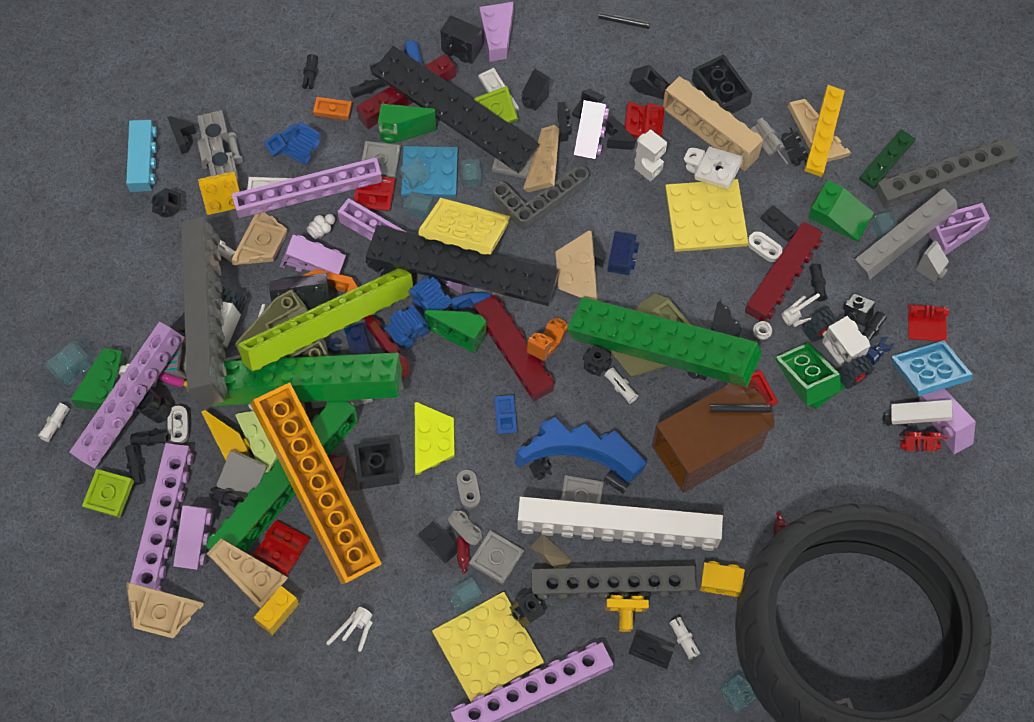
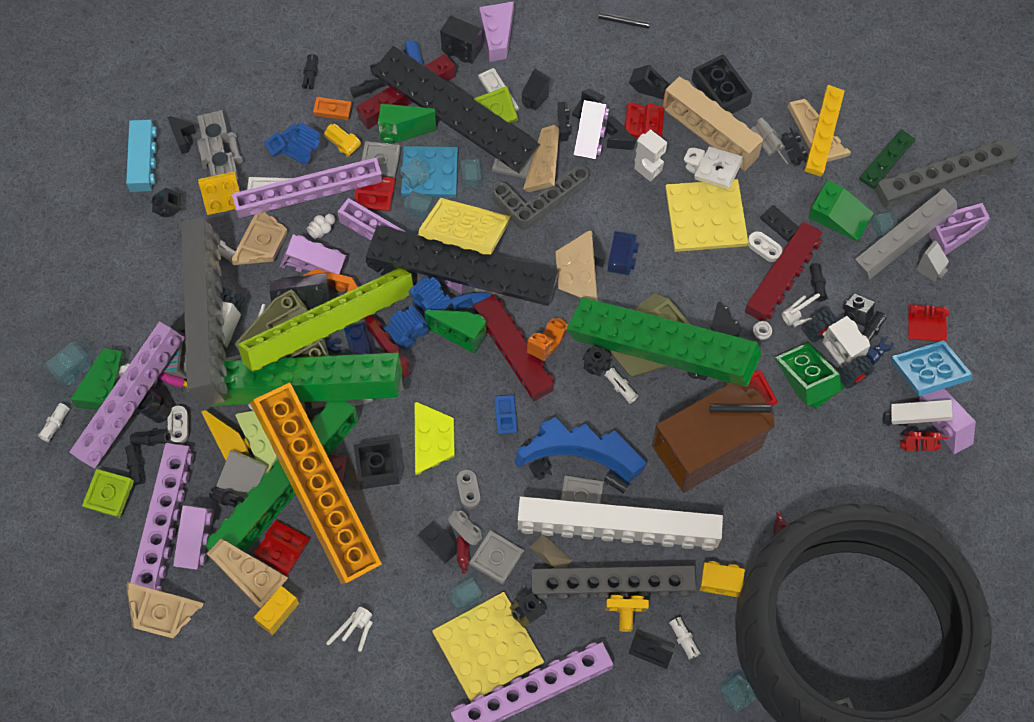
(345, 142): none -> yellow piece

